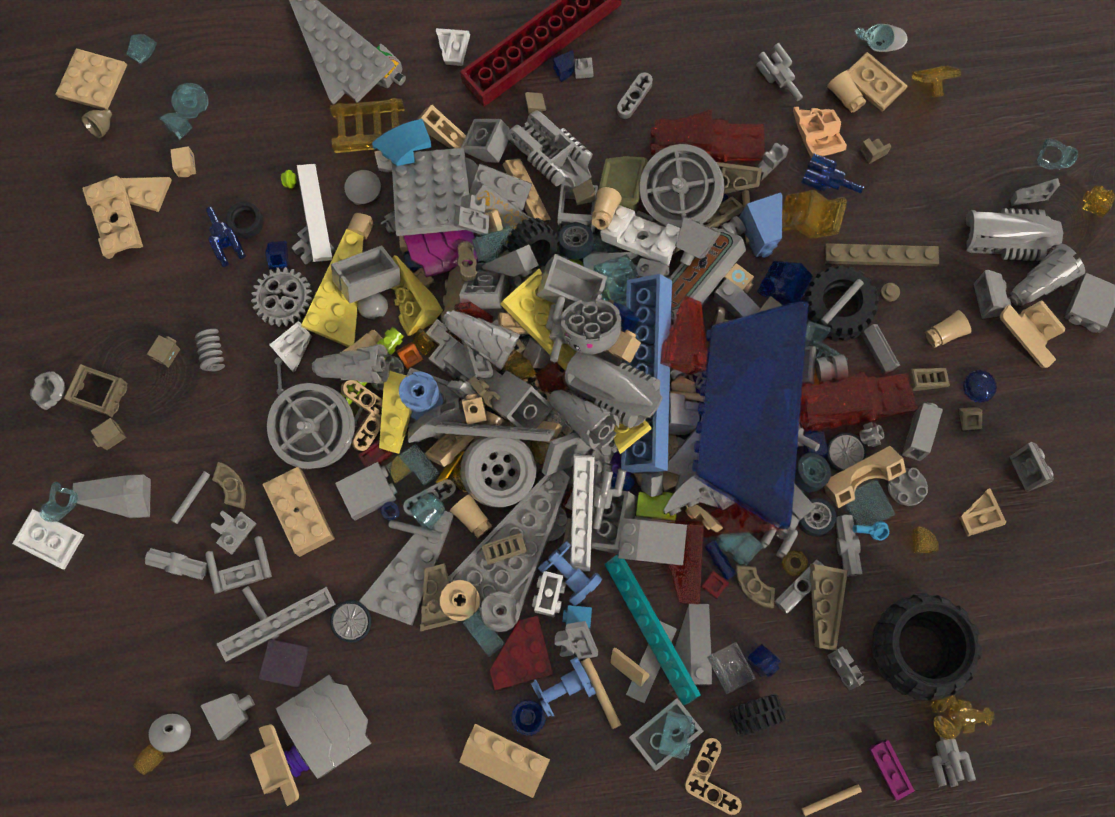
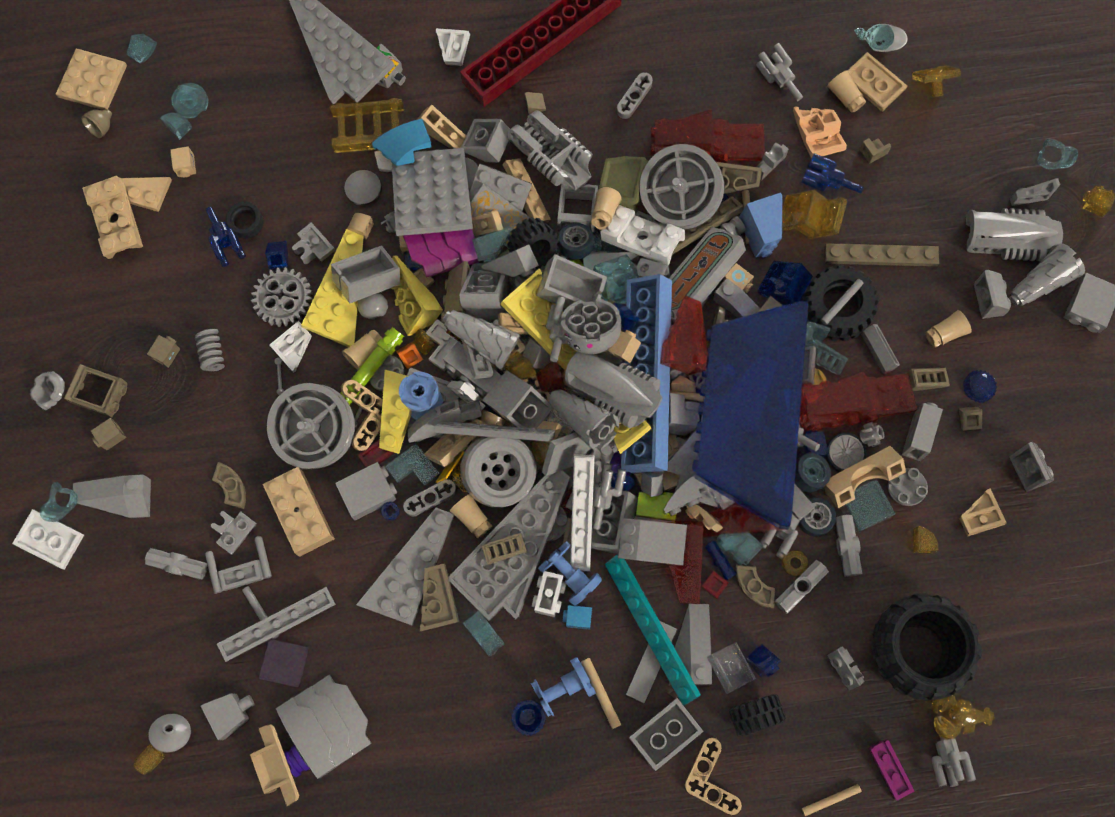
(190, 497): light grey bar -> none
(288, 179): lime plate -> none
(314, 213): white tile -> none
(350, 621): light grey wheel -> none
(363, 364): light grey cone -> none
(398, 469): clear yellow tile -> none
(416, 530): light grey bar -> none
(428, 510): clear light blue helmet -> none
(465, 252): dark tan piece -> none
(468, 592): tan plate -> none
(471, 216): light grey plate -> none
(473, 310): clear red tile -> none
(474, 408): tan brick -> none
(481, 388): dark tan plate -> none
(499, 601): light grey plate -> none
(504, 760): tan slope -> none
(522, 656): dark red plate -> none
(564, 65): clear blue brick -> none
(576, 639): light grey plate -> none
(583, 68): light grey tile -> none
(584, 193): dark tan slope -> none
(629, 667): tan slope -> none
(667, 744): clear light blue brick -> none
(695, 240): light grey torso -> none
(827, 603): dark tan wing -> none
(832, 368): light grey wheel -> none
(877, 531): dark azure plate -> none
(890, 292): dark tan plate -> none
(1034, 329): tan plate -> none

